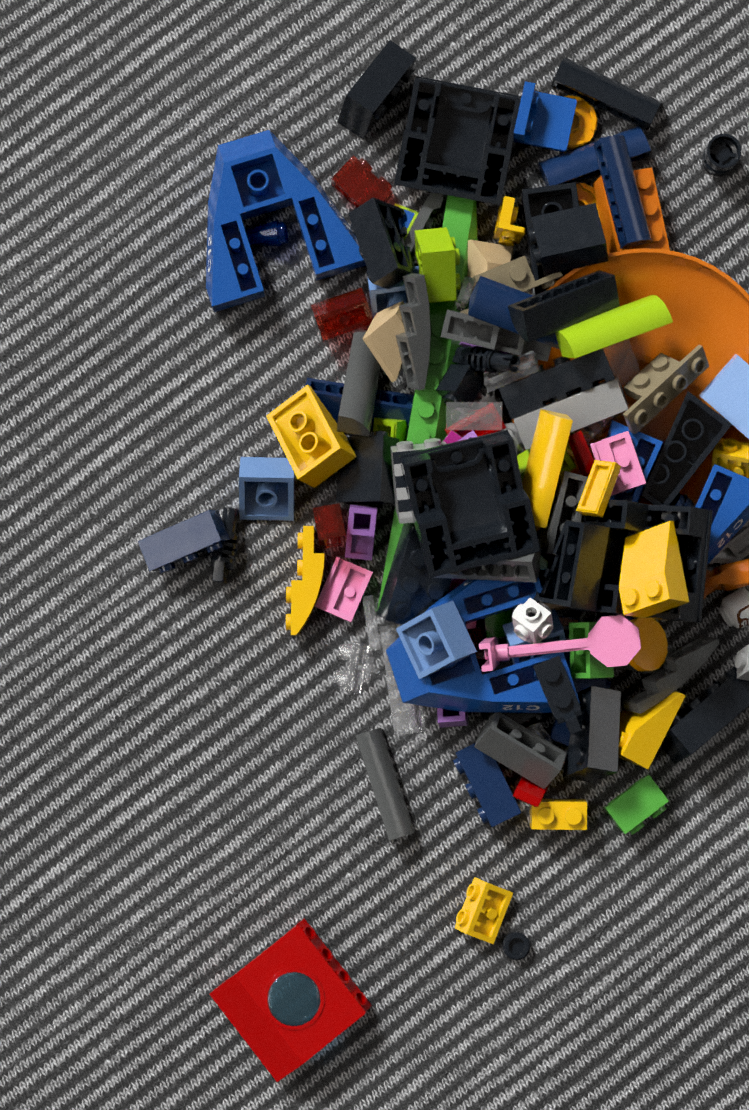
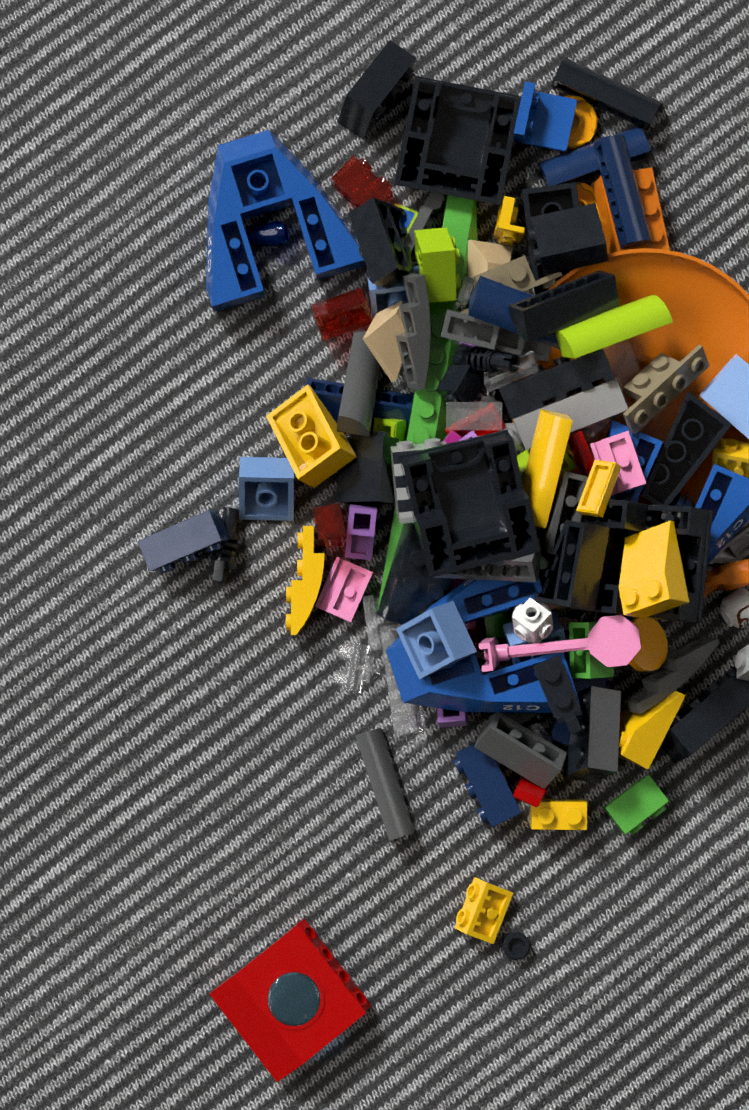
(721, 155): black wheel -> none

